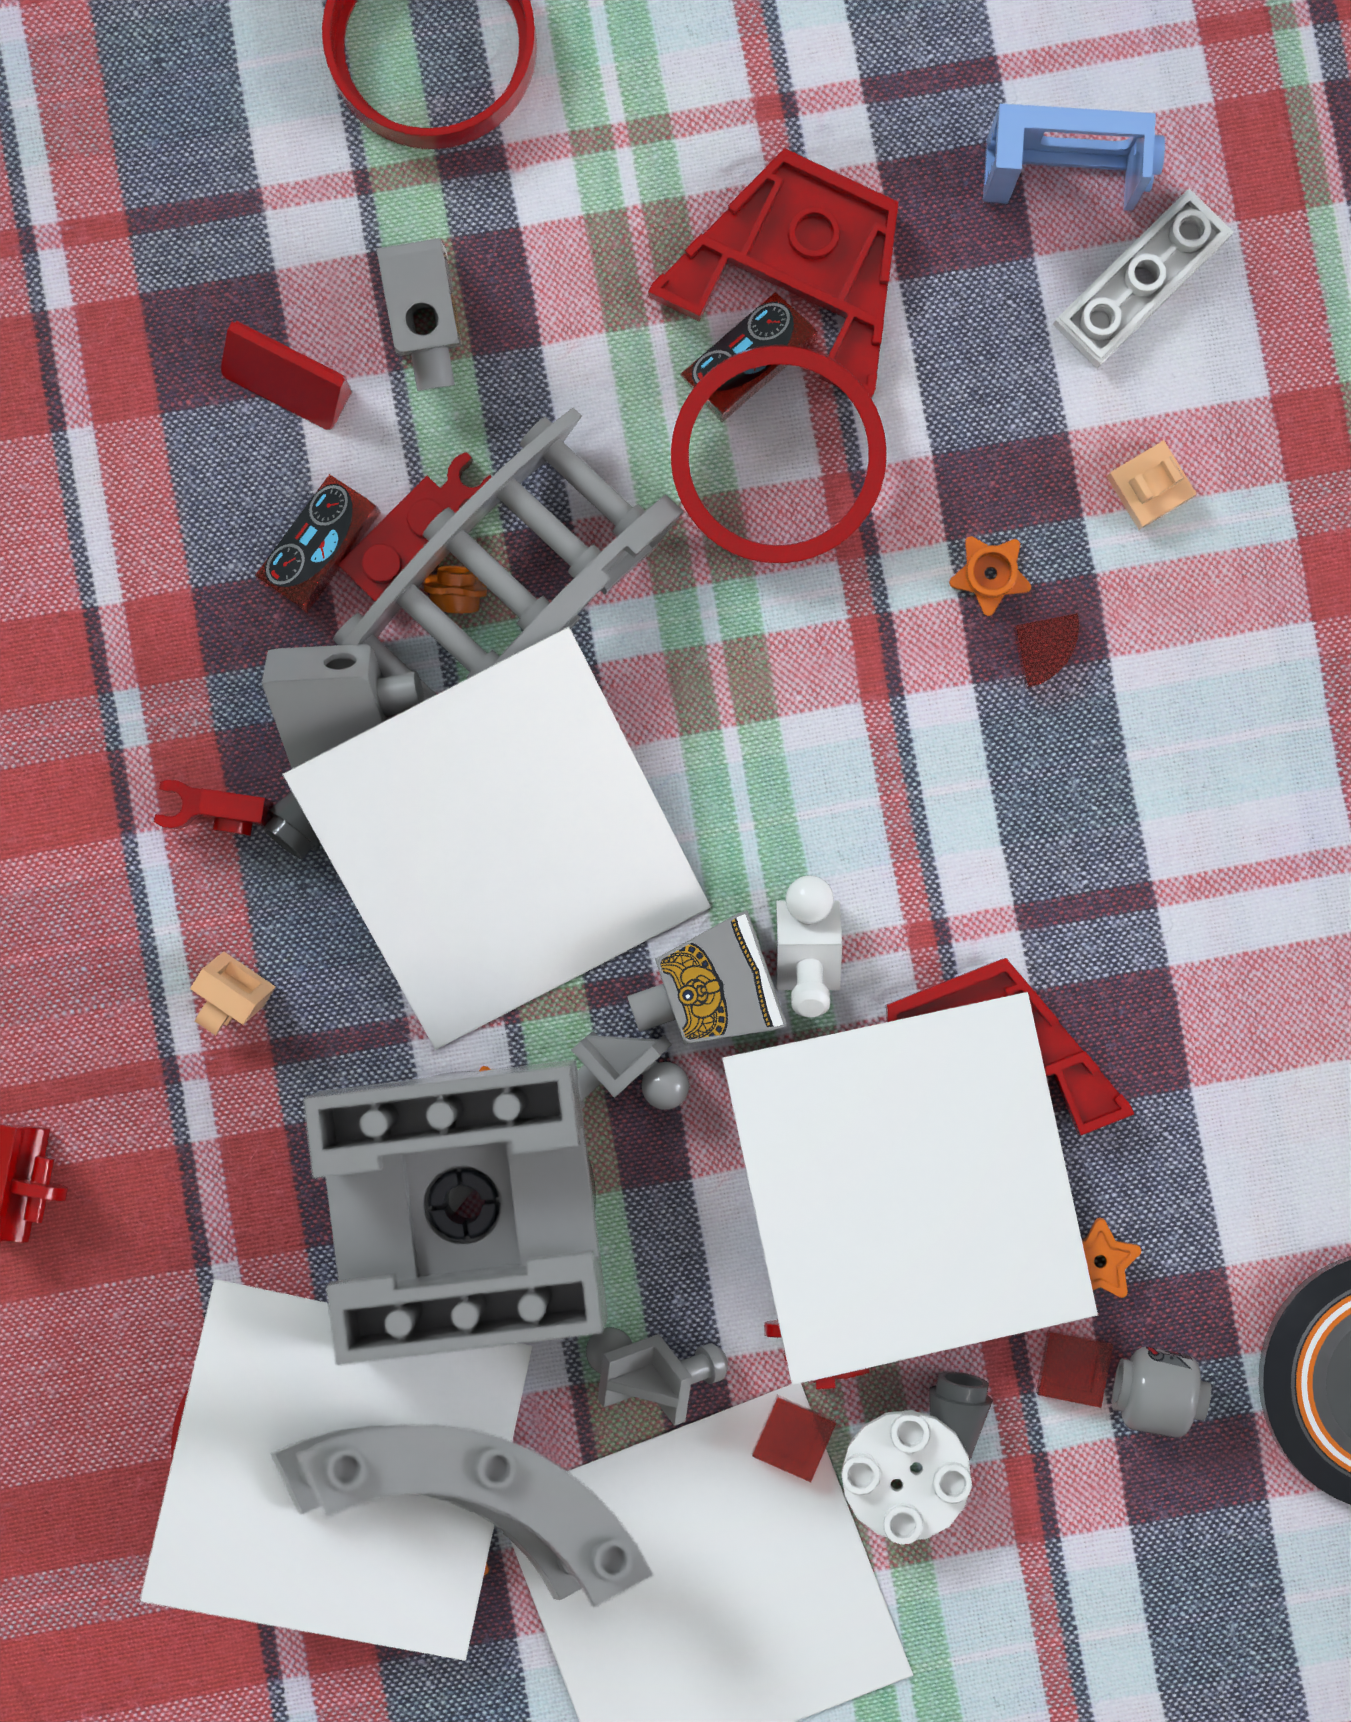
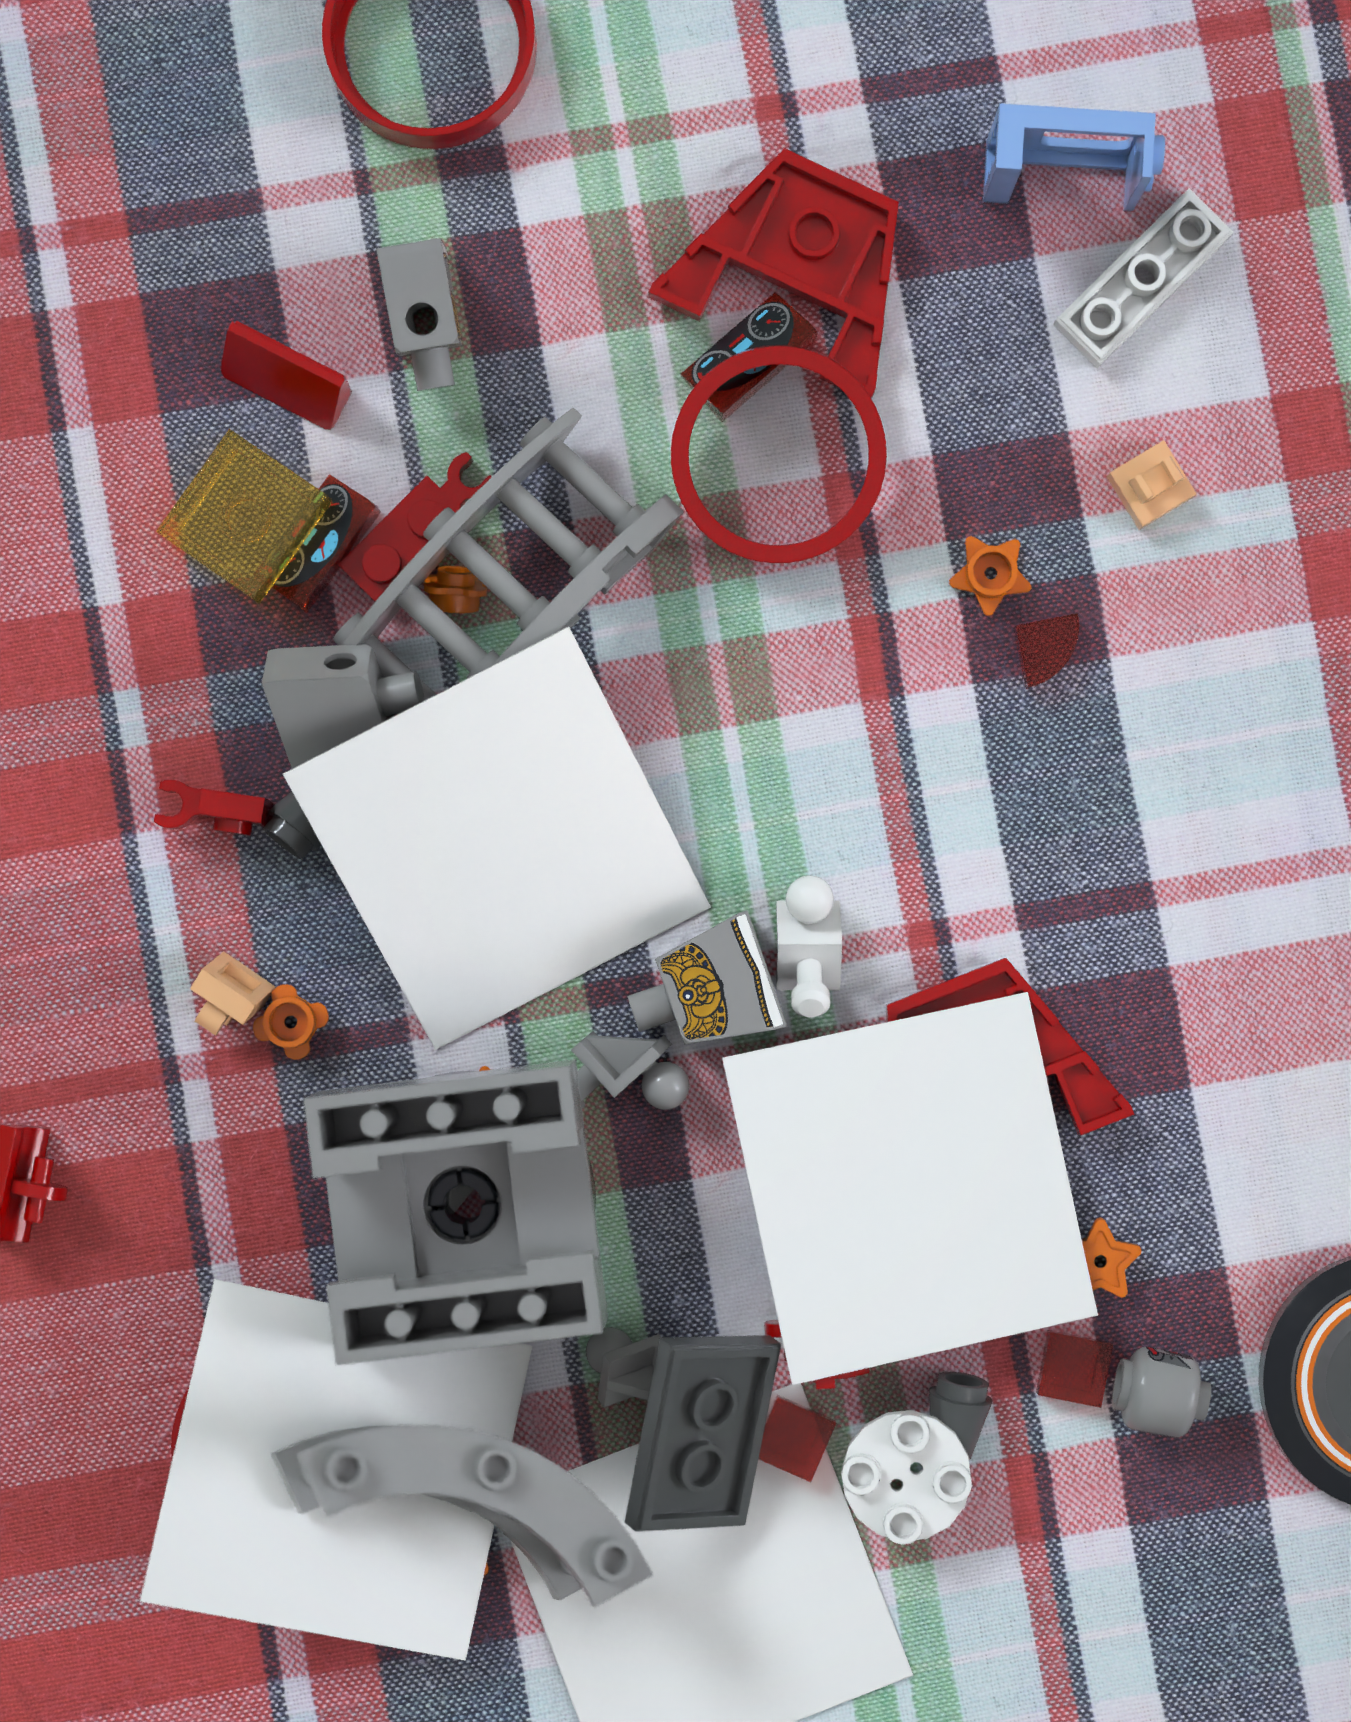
(244, 516): none -> clear yellow tile
(273, 1027): none -> orange plate
(702, 1432): none -> dark grey tile

